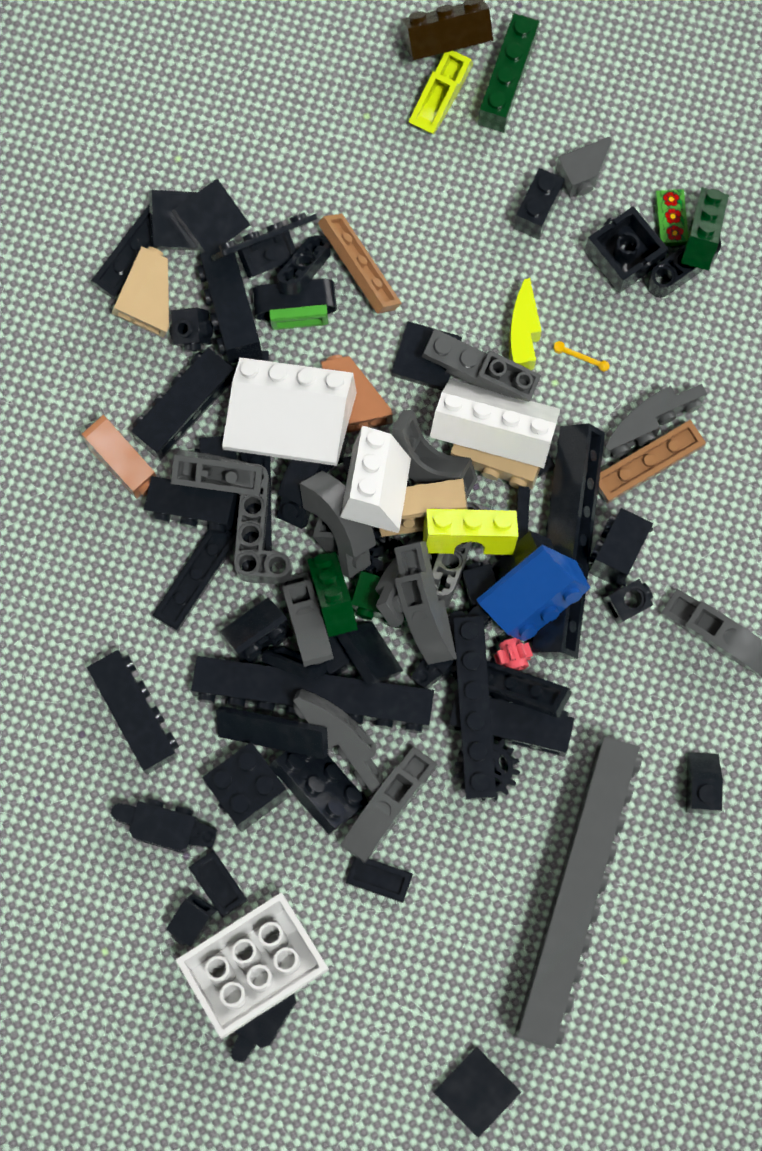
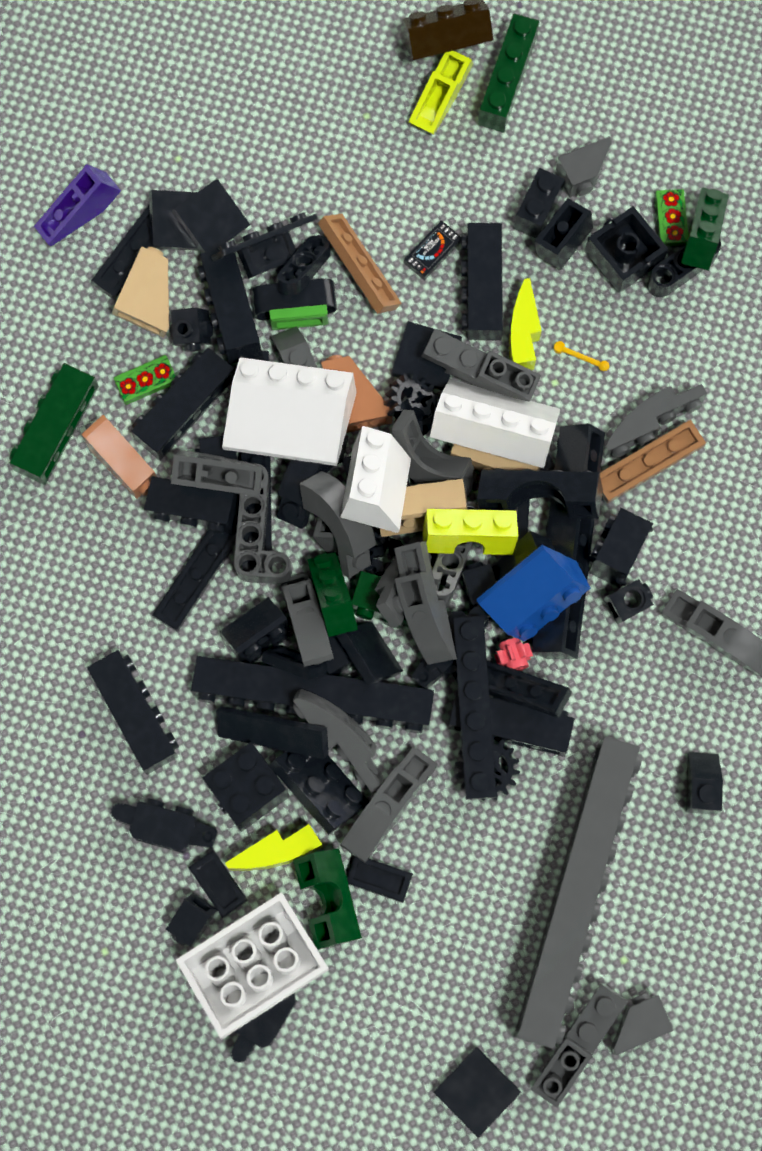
(53, 424): none -> dark green brick
(78, 204): none -> dark purple slope
(145, 380): none -> tile
(275, 851): none -> neon yellow slope
(293, 348): none -> dark grey slope
(326, 875): none -> dark green arch
(414, 395): none -> black gear
(432, 250): none -> black tile
(484, 281): none -> black brick
(507, 489): none -> black arch
(564, 234): none -> black brick
(579, 1045): none -> dark grey slope
(641, 1023): none -> dark grey slope

